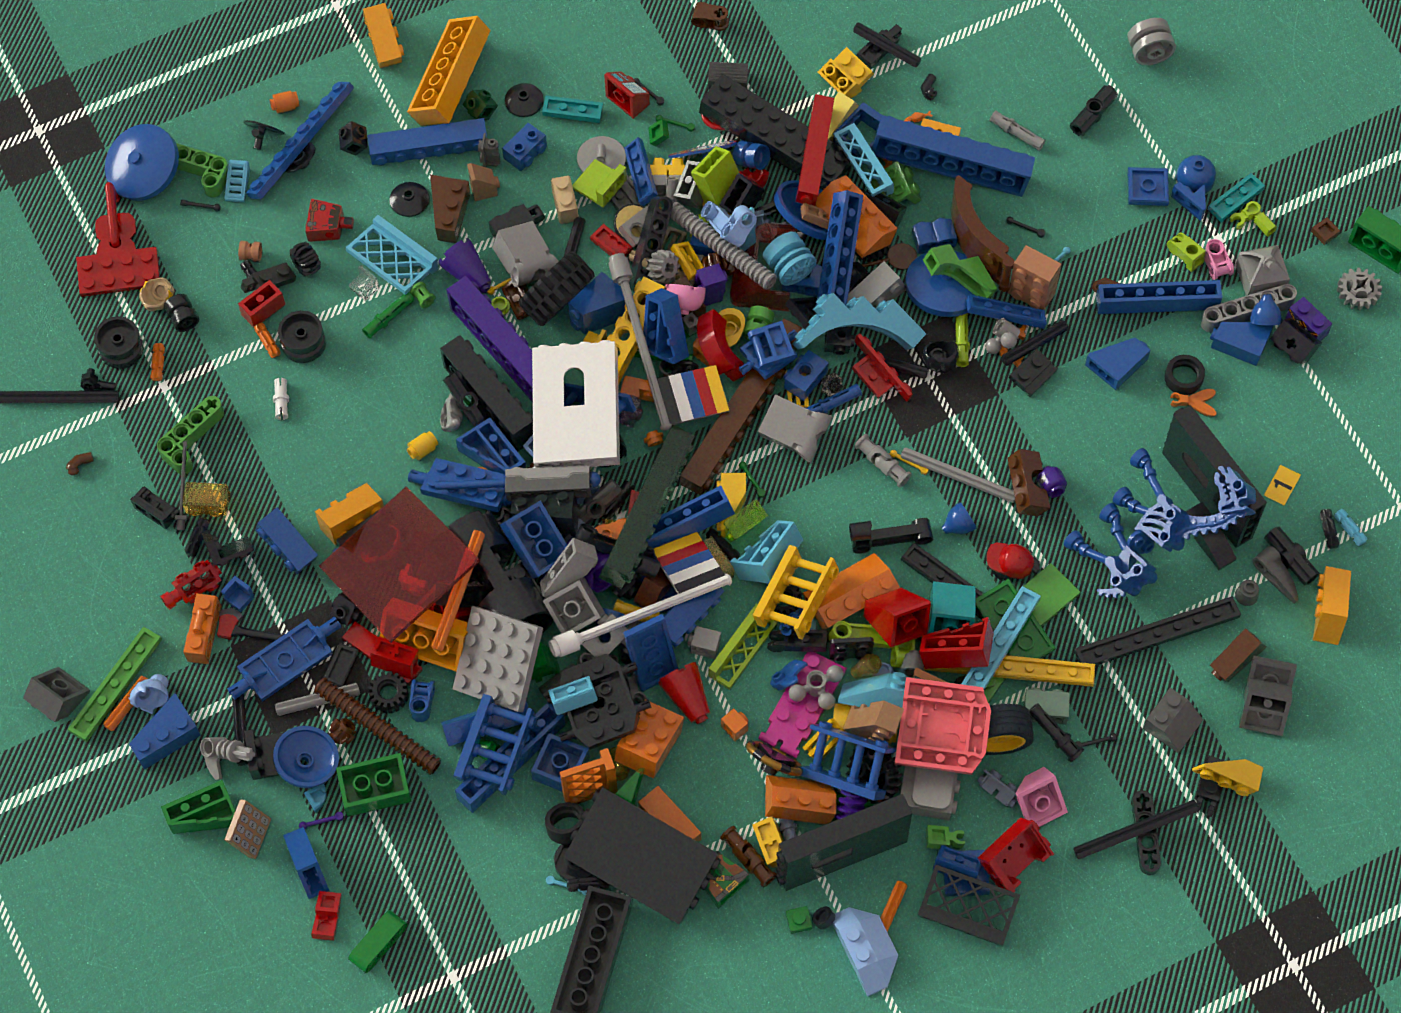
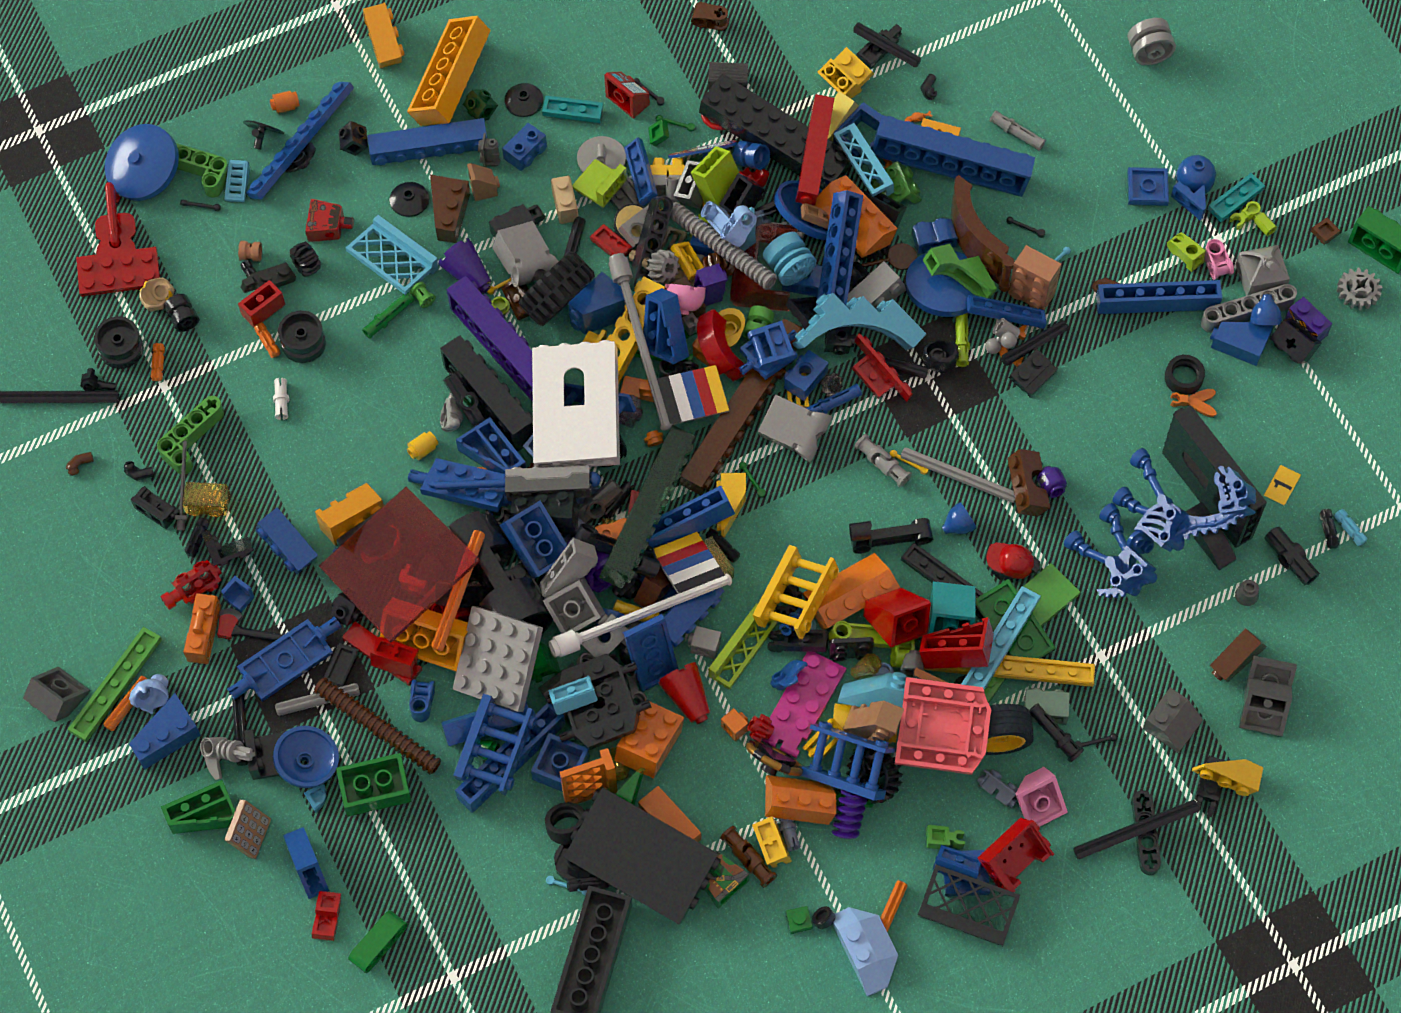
(136, 473): none -> black arm
(338, 816): dark purple hinge -> none
(342, 731): reddish brown gear -> none
(365, 284): clear panel -> none
(388, 680): black tyre -> none
(744, 520): clear neon green bracket -> none
(760, 728): none -> red gear
(763, 558): medium azure wedge -> none
(825, 700): light grey piece -> none
(843, 842): black panel -> none
(930, 792): light grey brick -> none
(1087, 116): black piece -> none
(1118, 361): blue slope -> none
(1158, 632): black plate -> none
(1271, 567): dark grey piece -> none
(1332, 605): light orange wedge -> none

